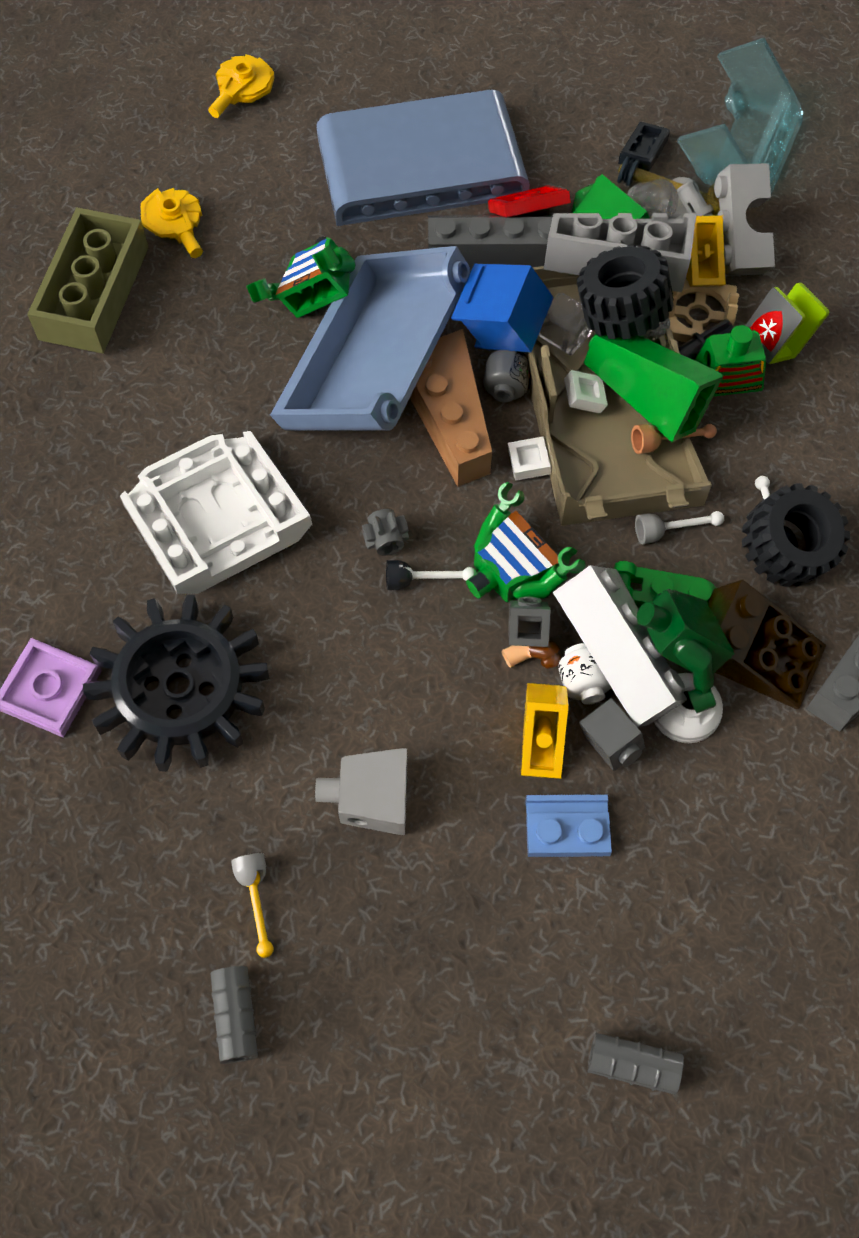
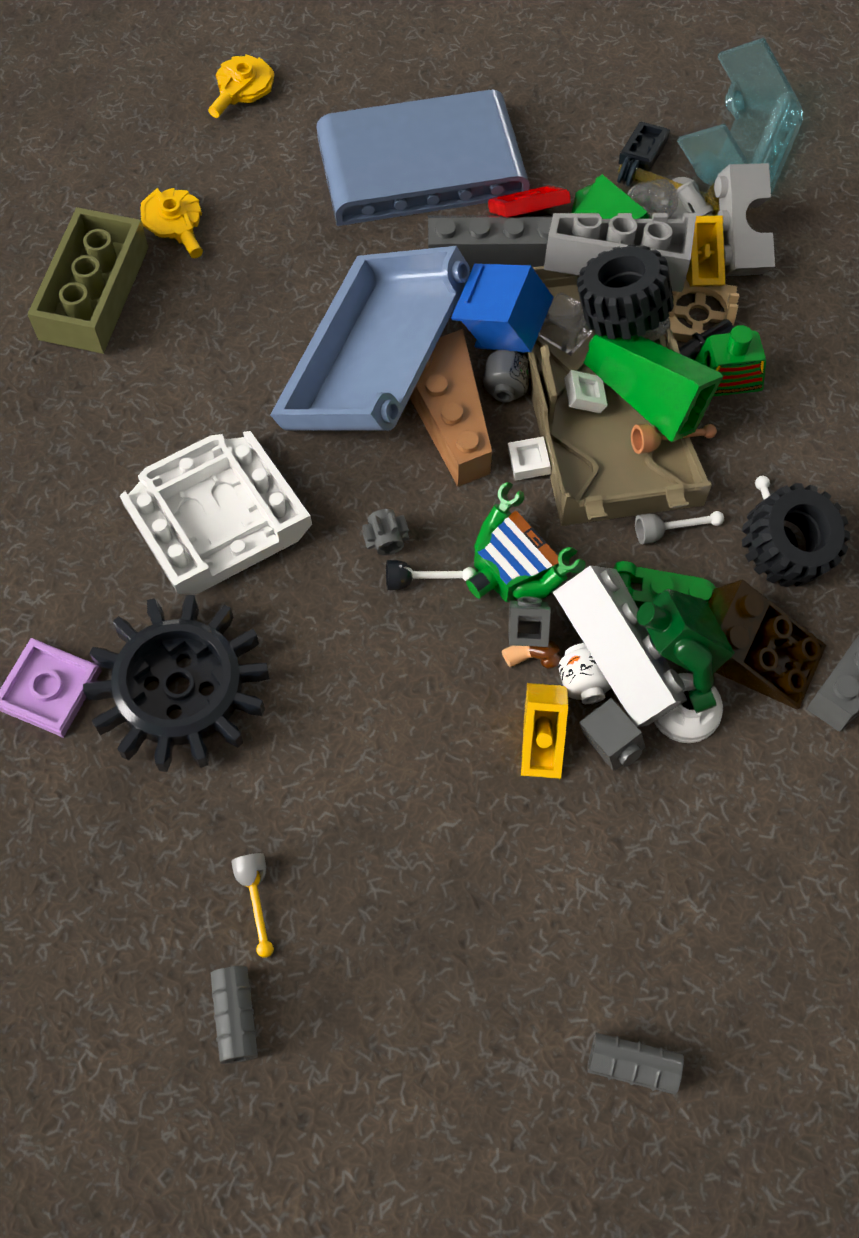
(311, 279): green torso -> none
(369, 790): light grey torso -> none
(568, 825): medium blue plate -> none
(787, 321): piece -> none

